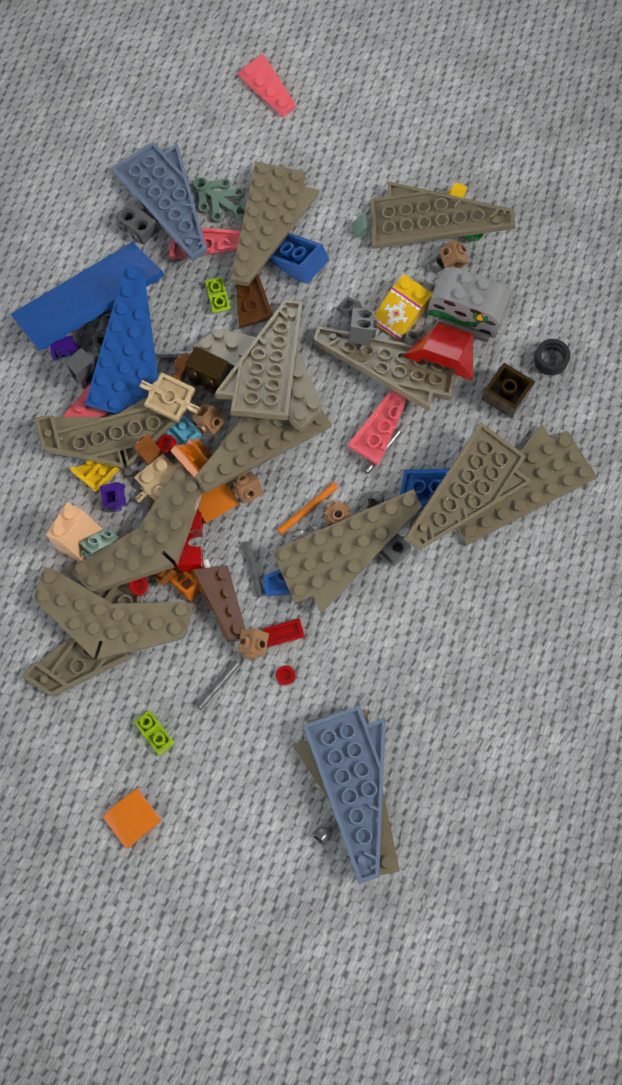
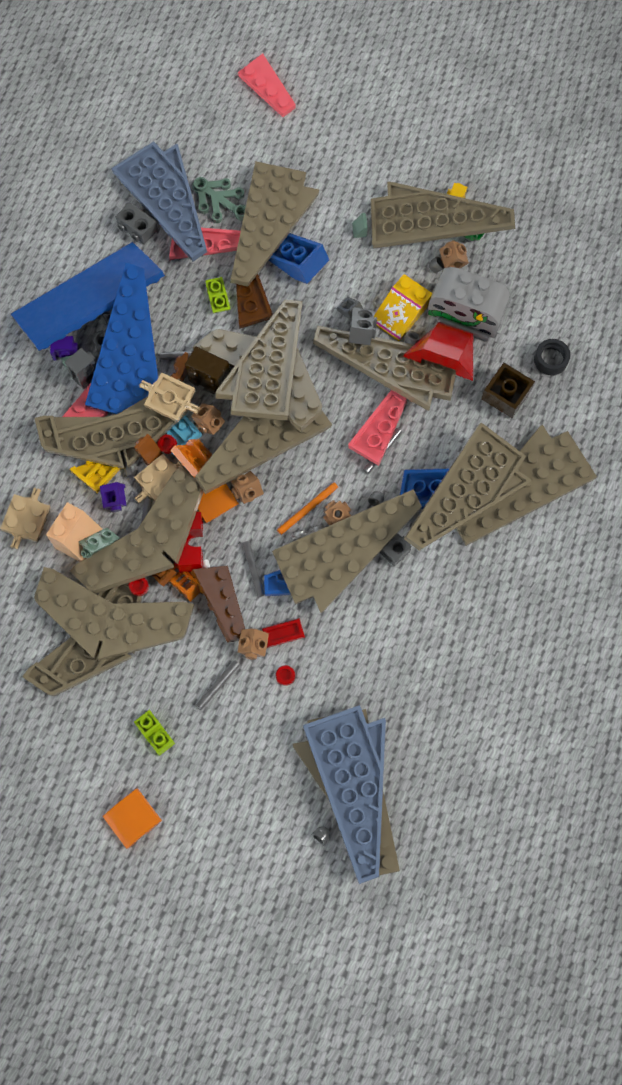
(25, 518): none -> tan plate

